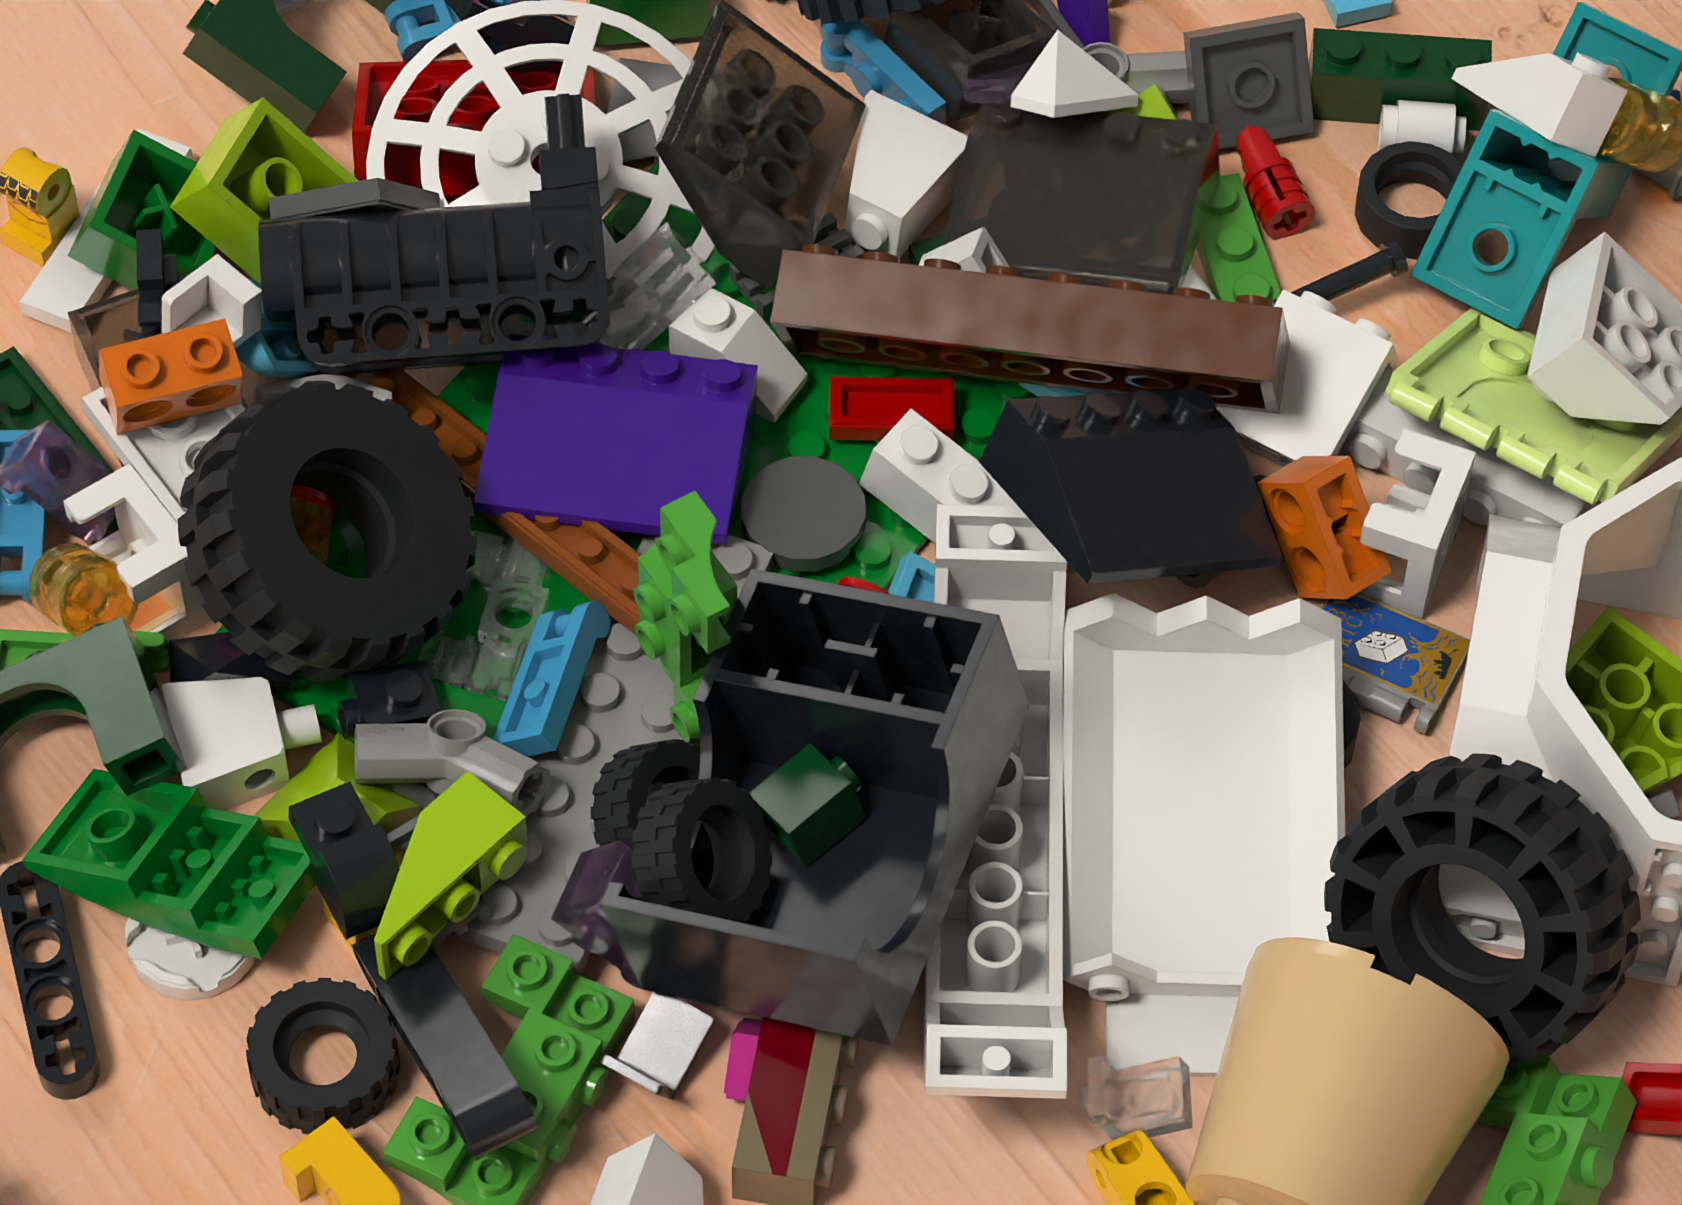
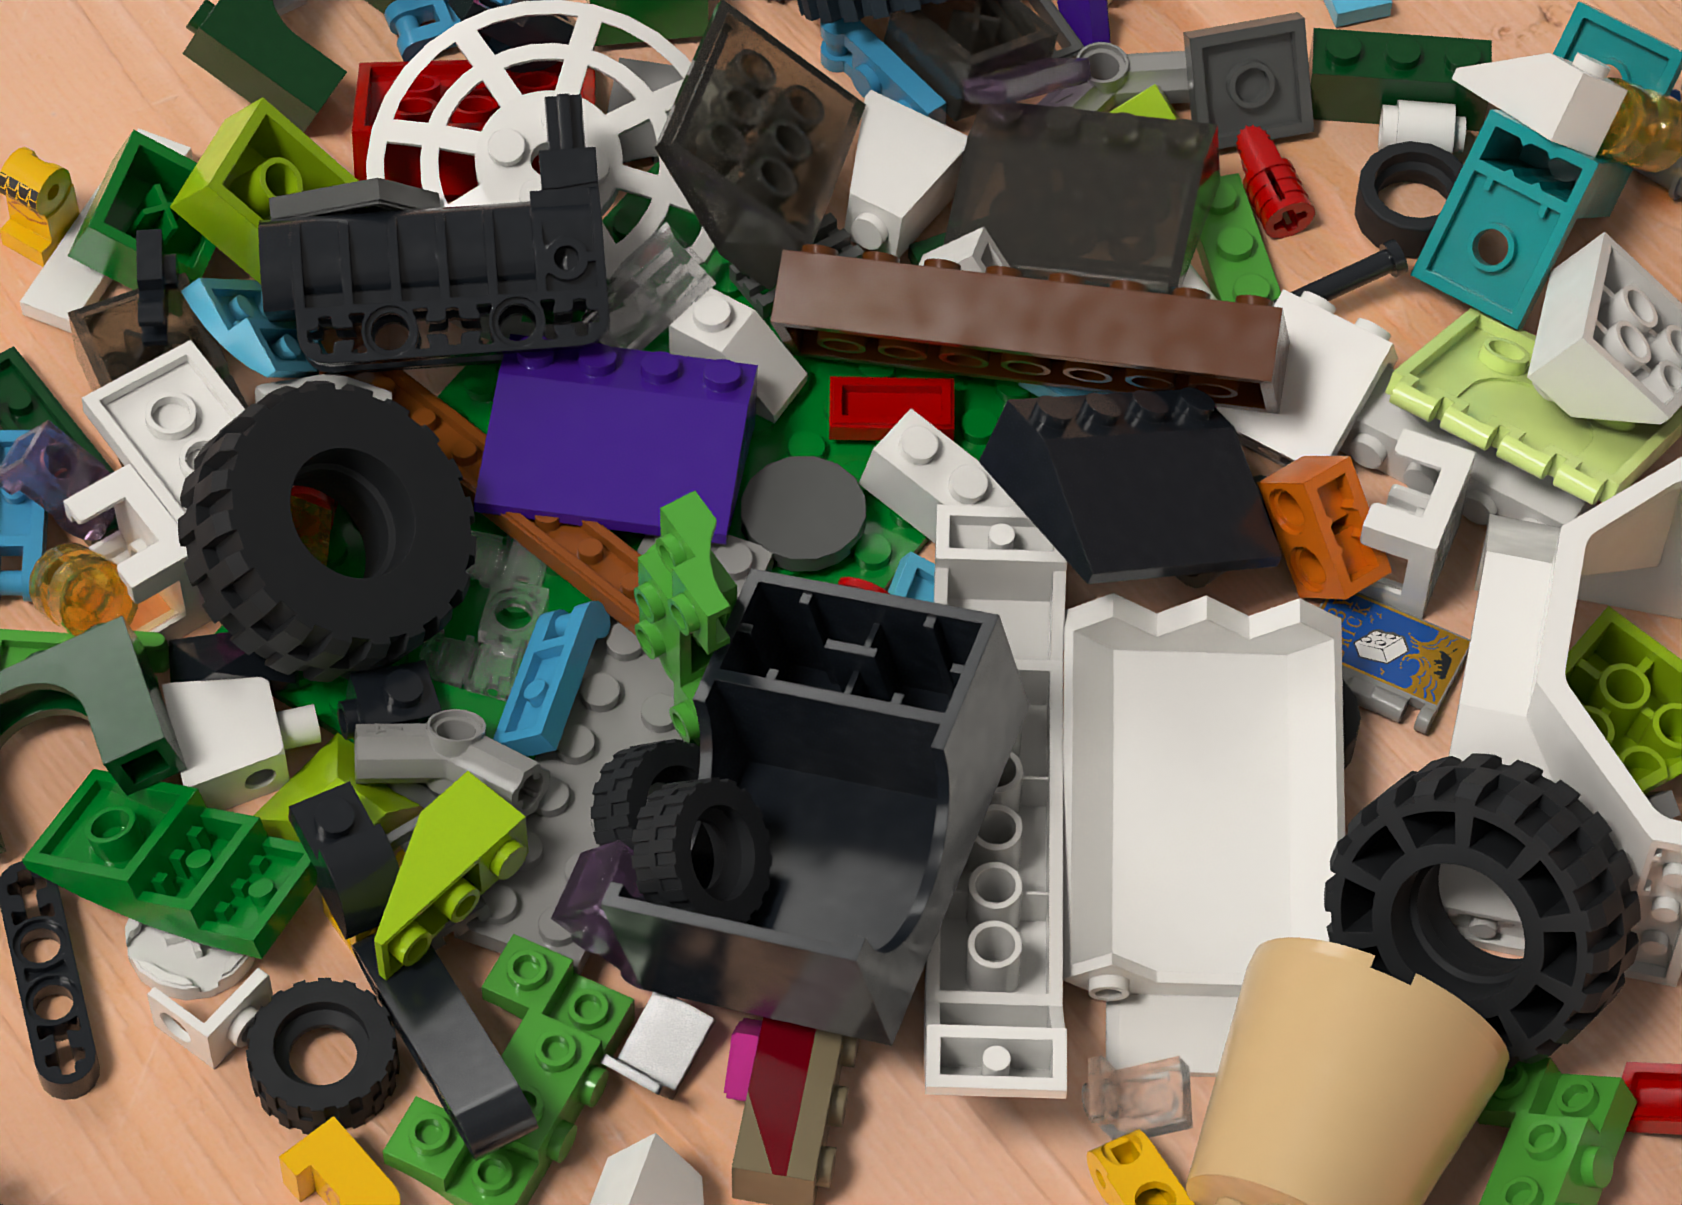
(170, 376): orange brick -> none
(213, 294): white panel -> none
(223, 1030): none -> white bracket
(810, 803): dark green brick -> none
(1070, 83): white slope -> none

